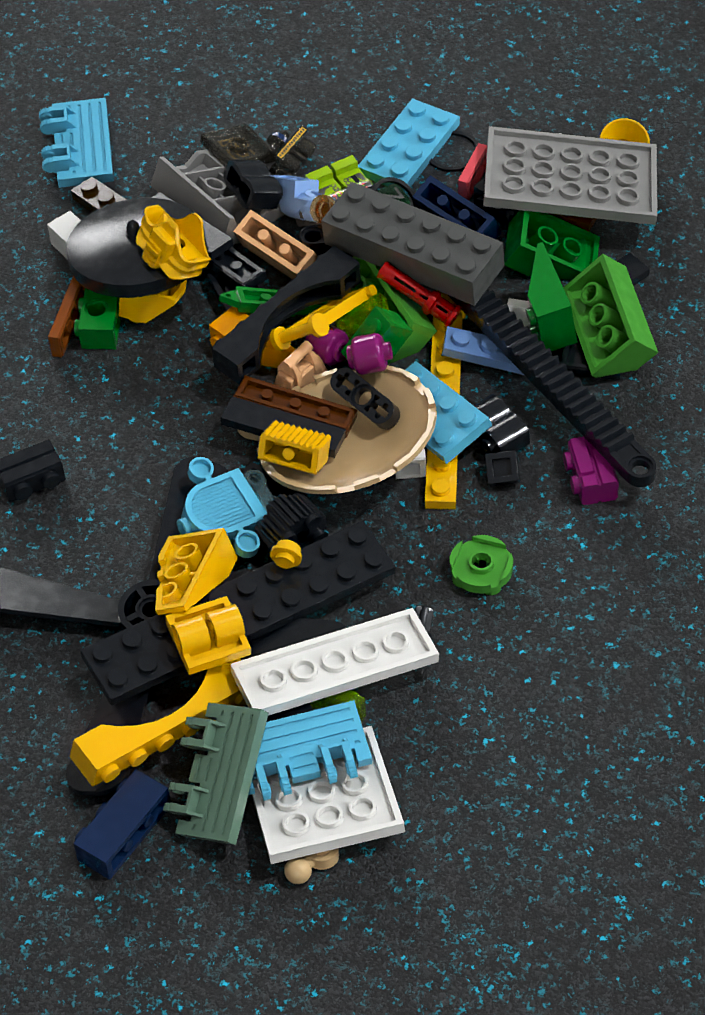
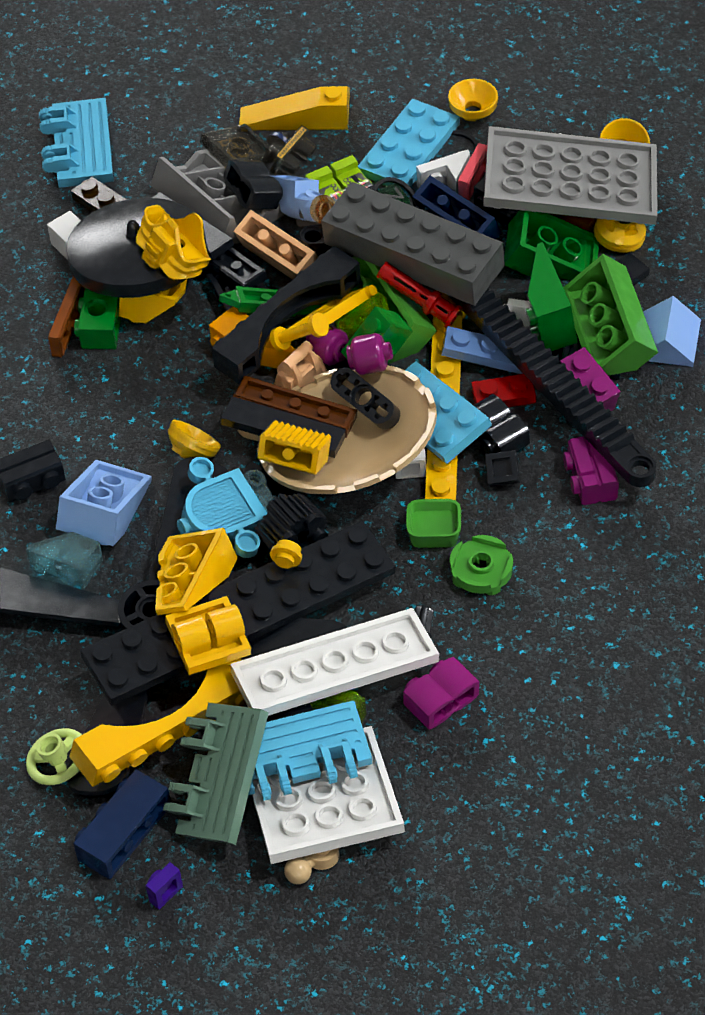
(52, 750): none -> yellowish green piece
(66, 557): none -> clear light blue slope
(102, 502): none -> light blue slope
(163, 885): none -> dark purple plate
(191, 441): none -> yellow piece
(315, 109): none -> yellow wedge
(433, 522): none -> bright green piece
(440, 692): none -> magenta brick
(444, 169): none -> white slope
(473, 93): none -> yellow piece
(512, 390): none -> red plate
(593, 377): none -> magenta brick
(619, 236): none -> yellow piece
(674, 332): none -> light blue slope

